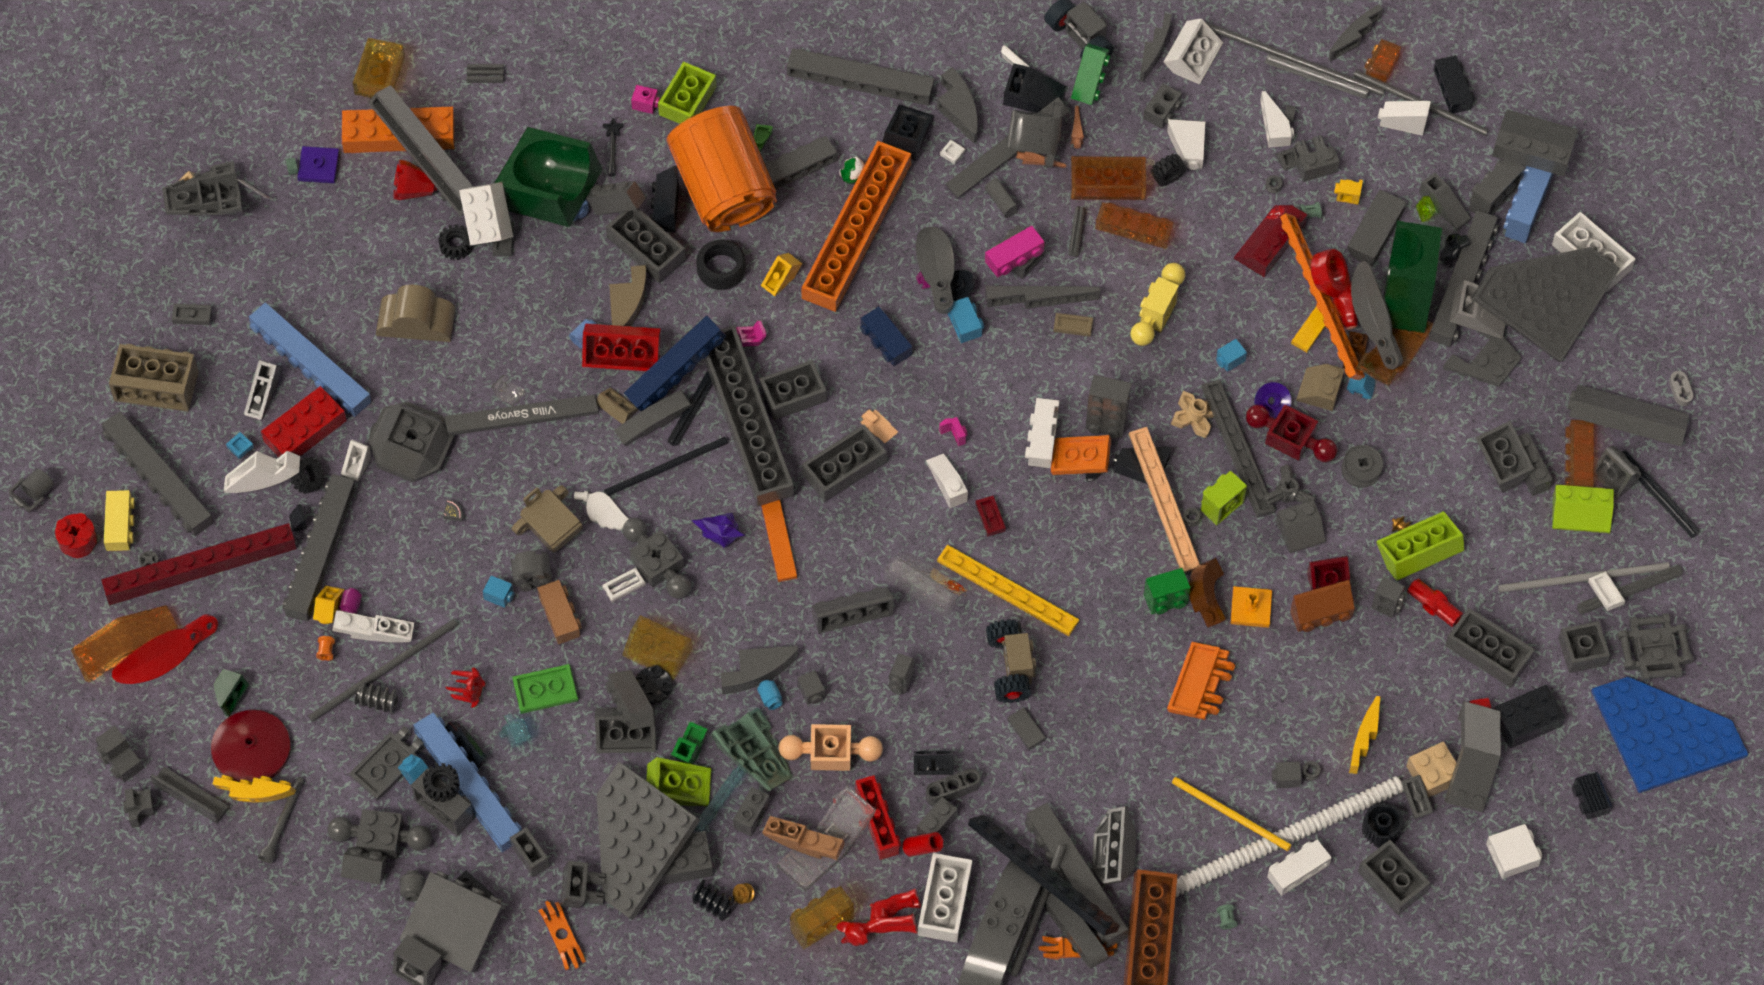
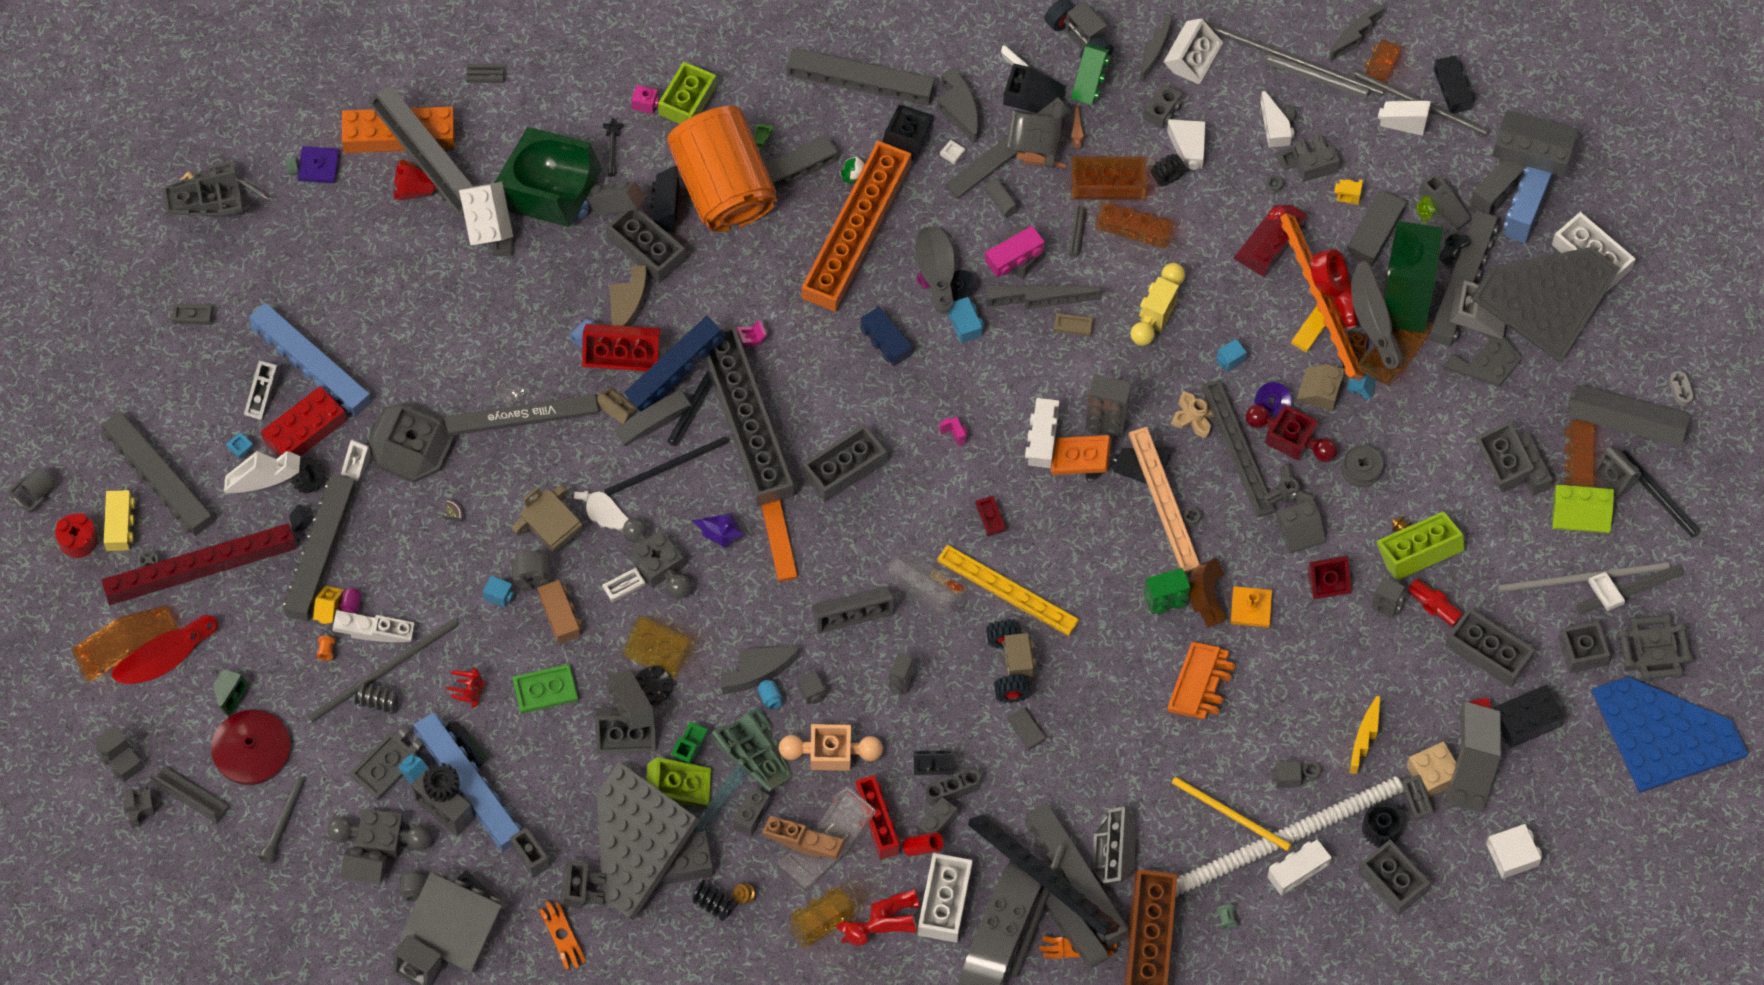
(153, 377): dark tan brick -> none
(260, 791): yellow slope -> none
(378, 67): clear yellow brick -> none
(415, 315): dark tan brick -> none
(451, 251): black tyre -> none
(515, 731): clear light blue piece -> none
(724, 280): black tyre -> none
(781, 273): yellow slope -> none
(793, 390): dark grey brick -> none
(878, 425): light nougat piece -> none
(948, 480): white slope -> none
(1223, 497): lime brick -> none
(1312, 210): sand green bush -> none
(1322, 606): dark orange slope -> none
(1591, 795): black brick -> none

